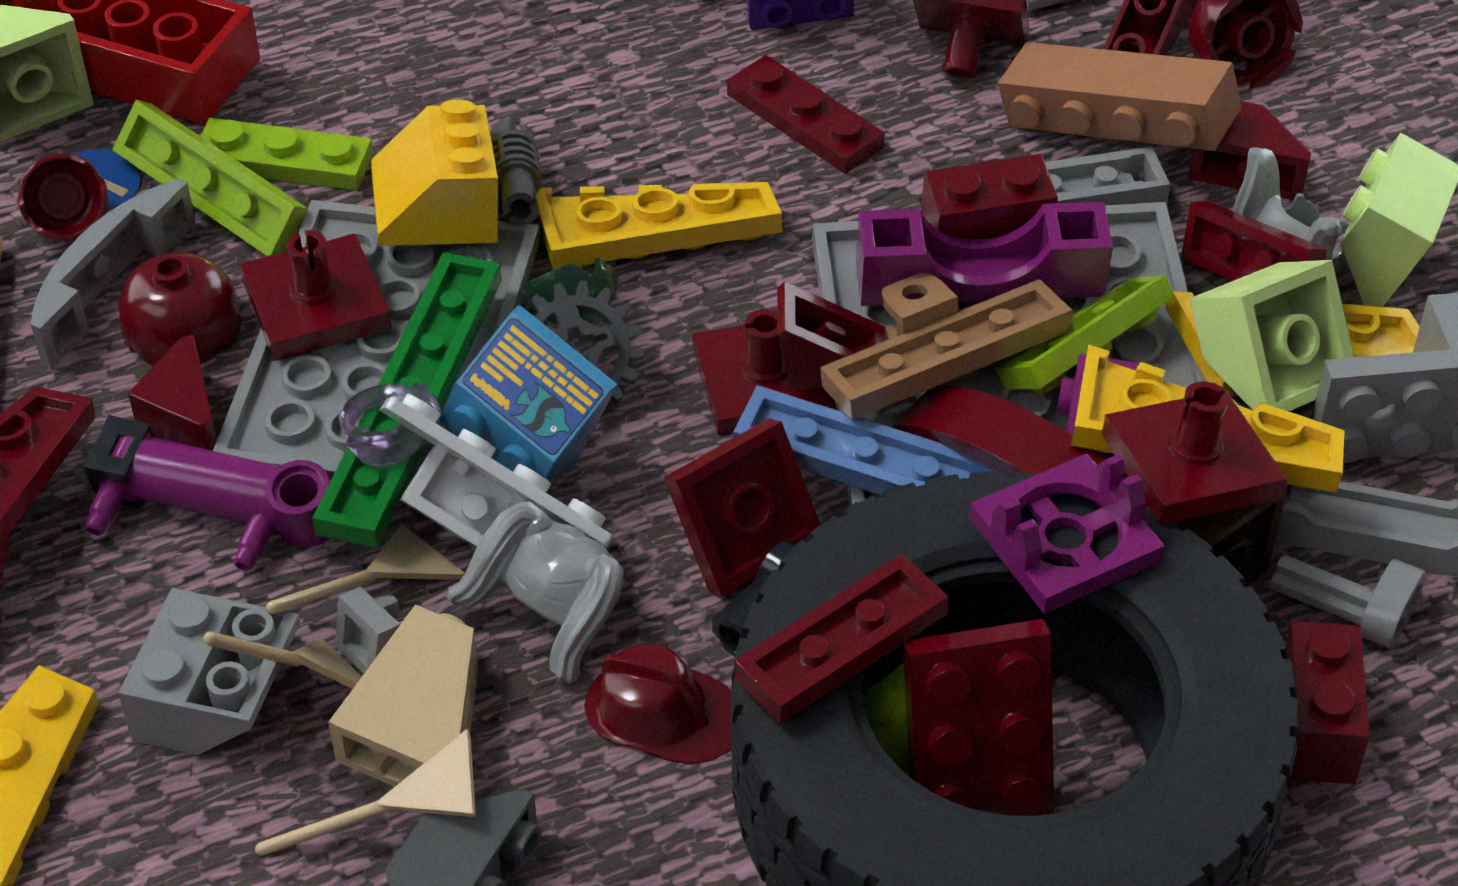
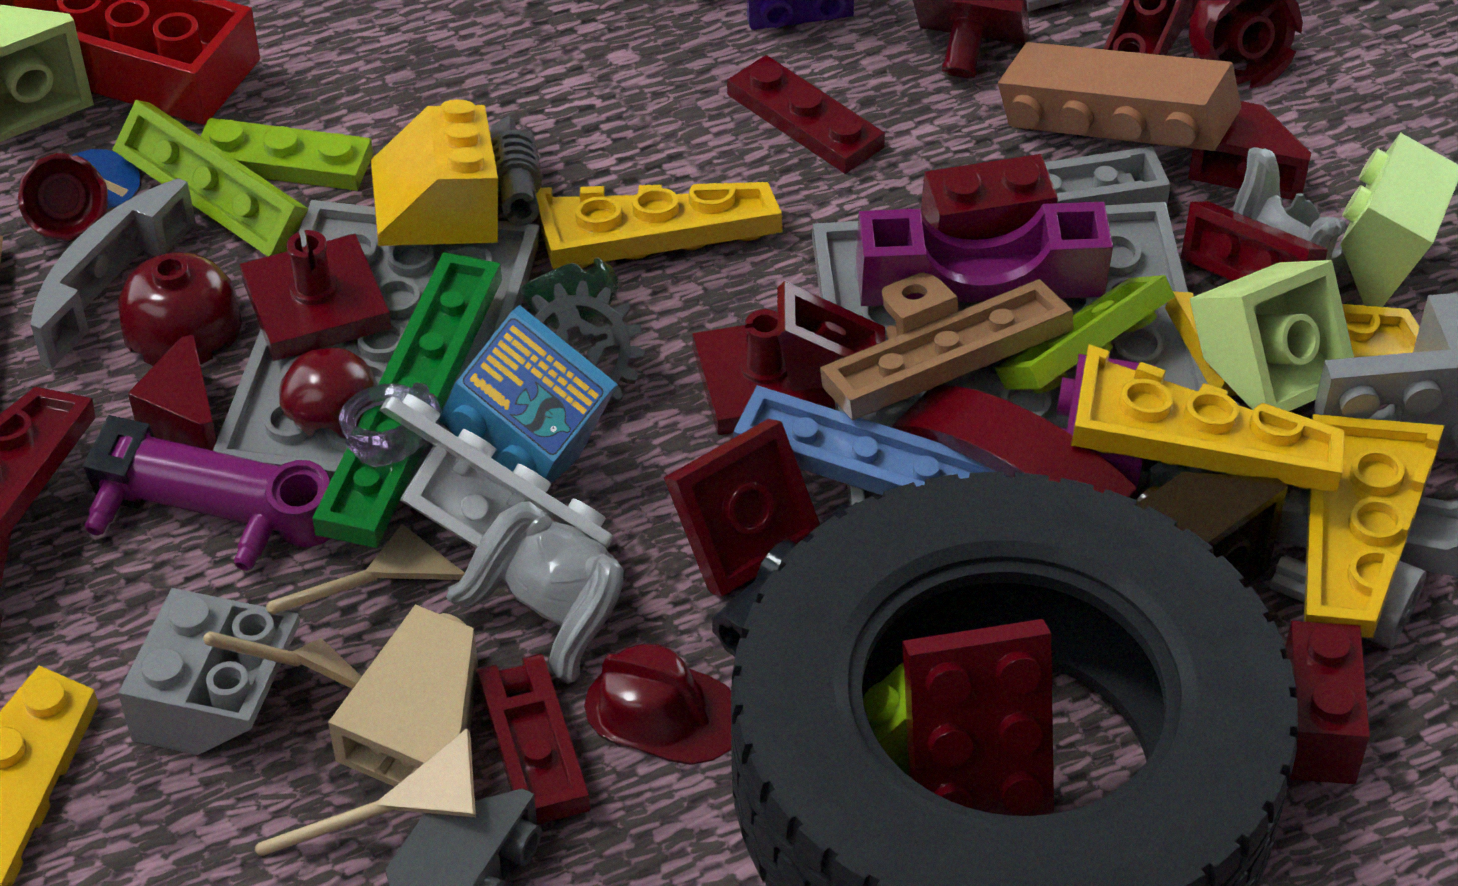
(320, 386): none -> dark red hair
(364, 626): light grey tile -> none
(534, 737): none -> dark red plate
(840, 638): dark red plate -> none
(1025, 544): magenta piece -> none
(1194, 455): dark red tile -> none
(1363, 527): none -> yellow wing

